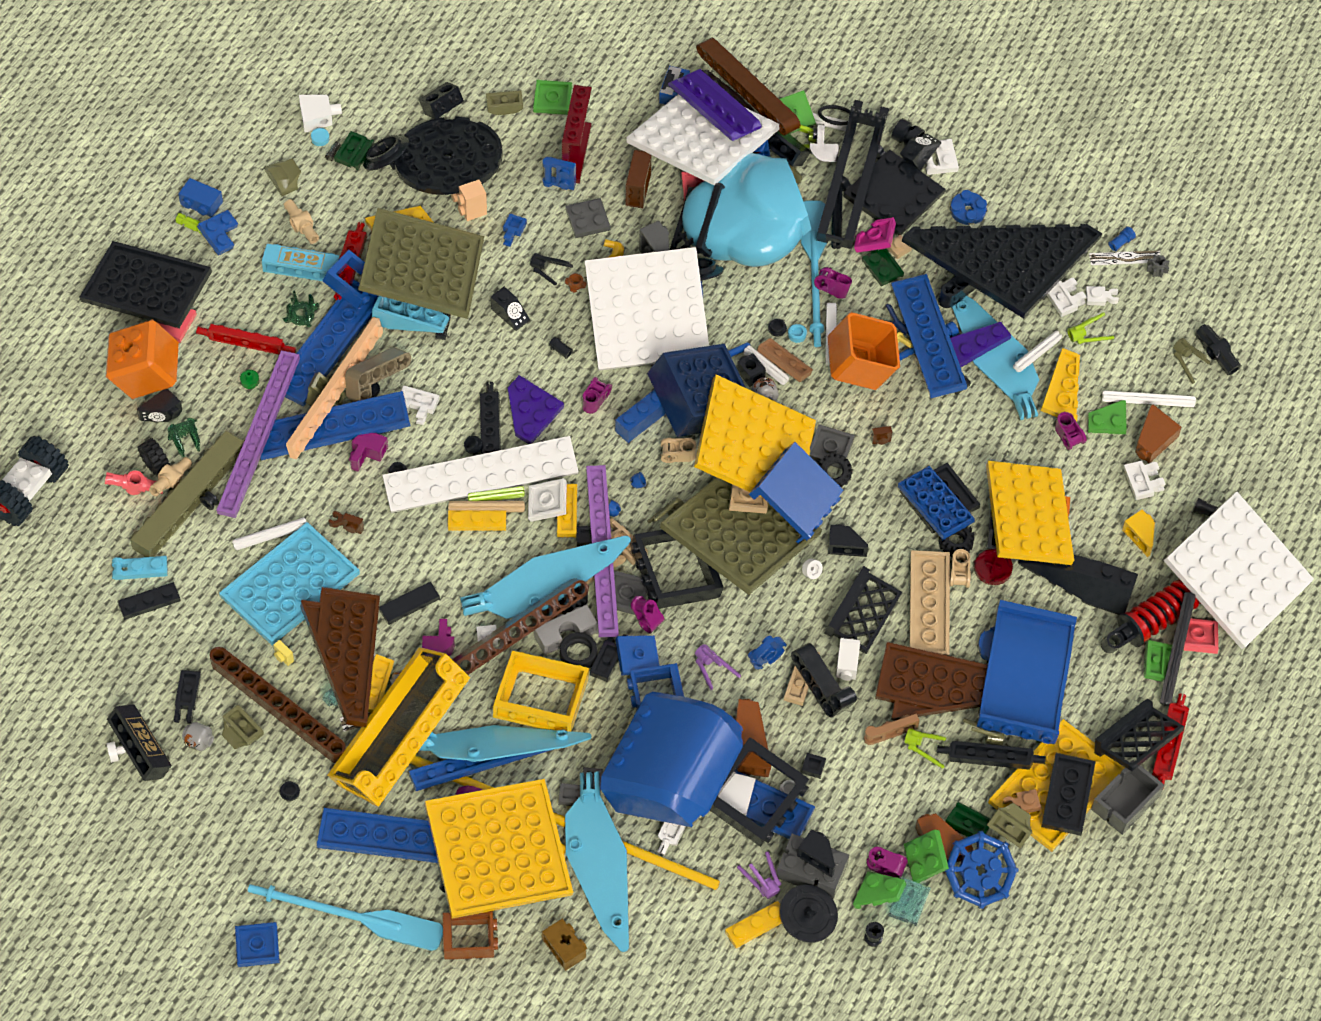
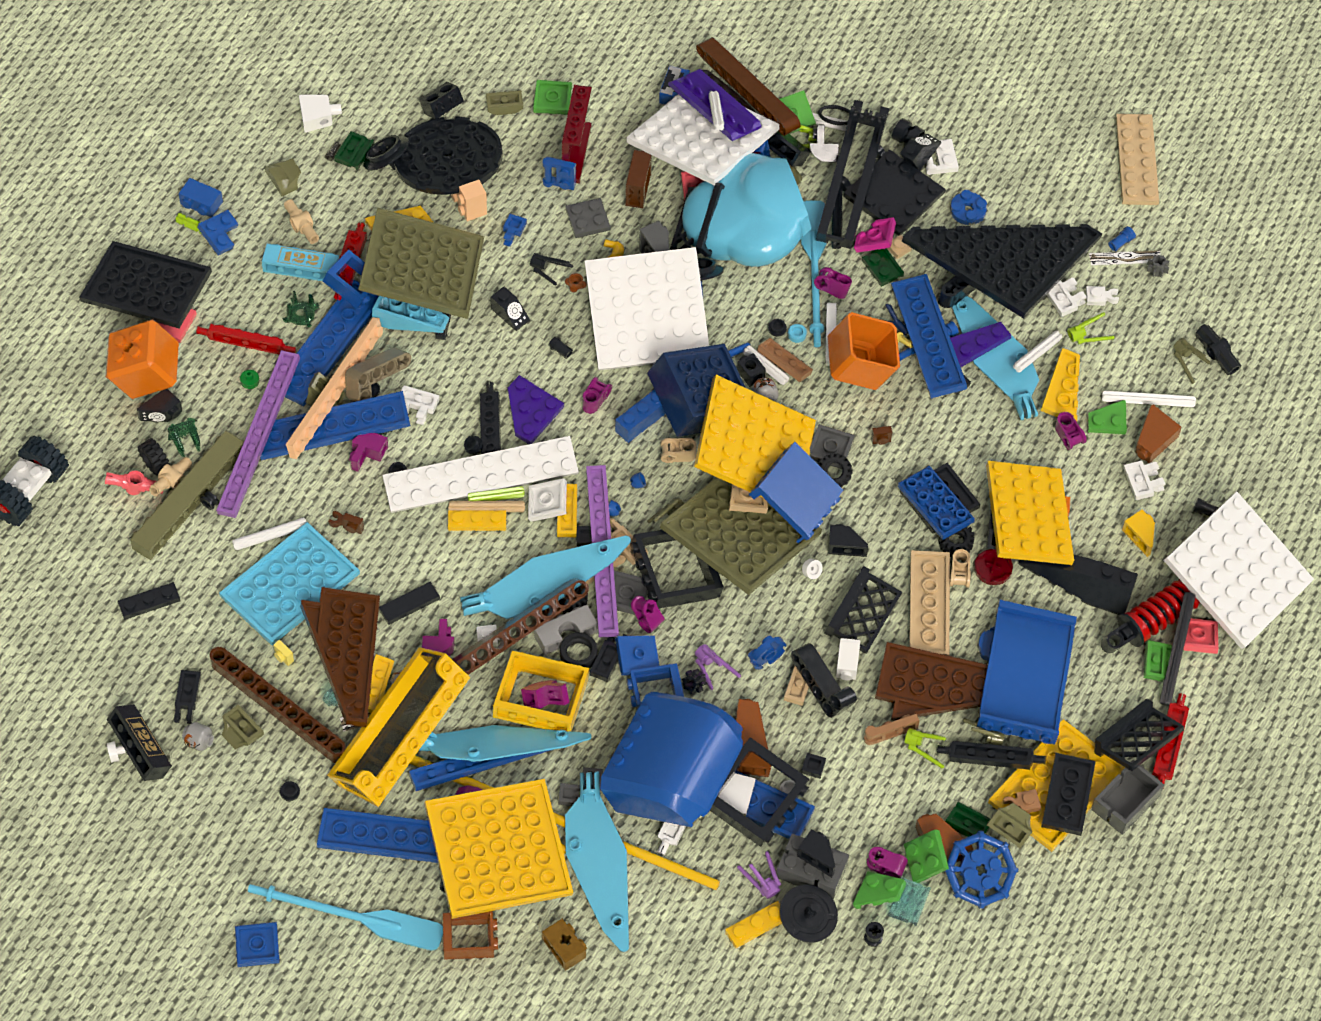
(139, 567): medium azure plate -> none
(320, 137): medium azure tile -> none
(545, 693): none -> magenta brick
(694, 681): none -> black gear
(716, 110): none -> white axle
(1137, 159): none -> tan plate

